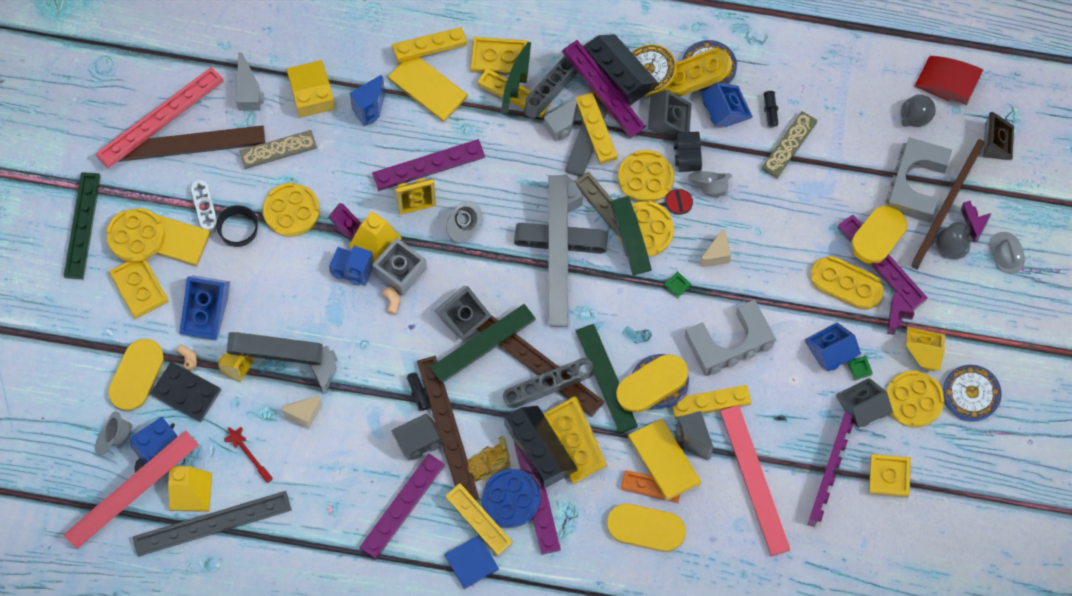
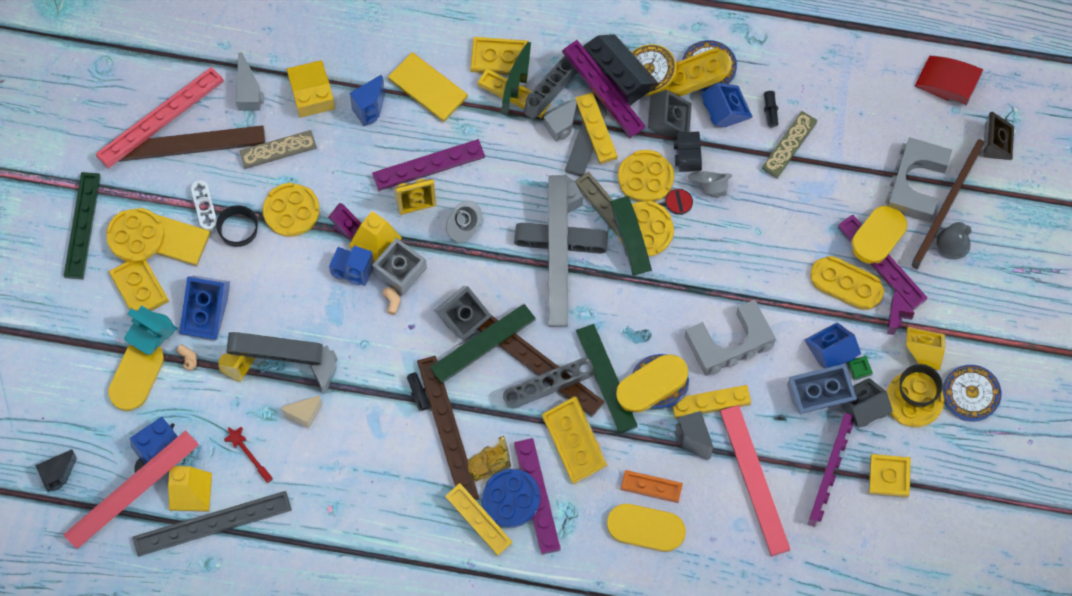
(56, 470): none -> black slope
(113, 434): light grey piece -> none
(148, 330): none -> teal piece
(185, 391): black plate -> none
(402, 506): magenta plate -> none
(418, 437): dark grey slope -> none
(429, 44): yellow plate -> none
(471, 562): blue tile -> none
(539, 445): black slope -> none
(664, 459): yellow tile -> none
(677, 284): green tile -> none
(718, 252): tan slope -> none
(821, 389): none -> sand blue slope
(917, 111): dark grey piece -> none
(921, 368): none -> black tyre
(971, 219): magenta slope -> none
(1007, 252): light grey piece -> none

